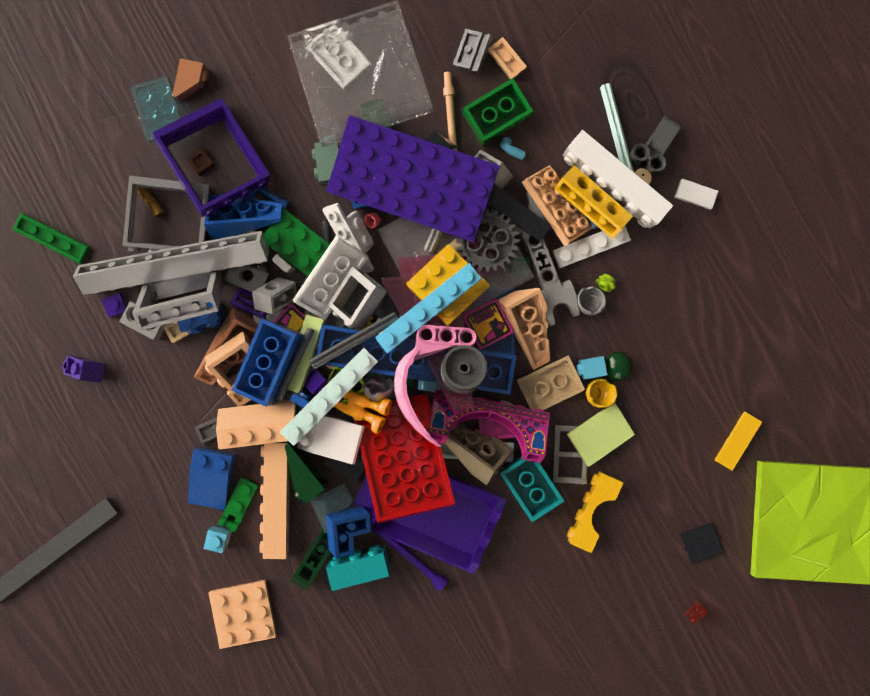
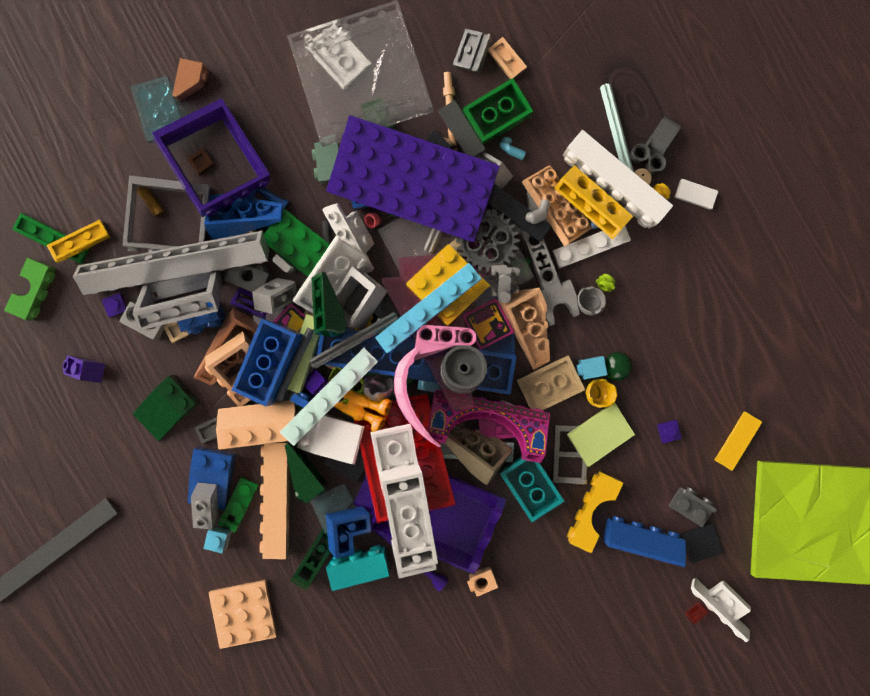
(40, 277): none -> bright green arch
(78, 241): none -> yellow tile
(166, 407): none -> dark green slope
(204, 506): none -> light grey brick
(327, 310): none -> dark green slope
(405, 500): none -> white bracket
(461, 129): none -> dark grey tile
(490, 585): none -> light nougat brick
(504, 285): none -> light grey piece
(540, 214): none -> light grey arm
(645, 541): none -> blue slope
(663, 190): none -> yellow plate
(669, 431): none -> dark purple plate
(692, 507): none -> dark grey bracket
(725, 604): none -> white bracket

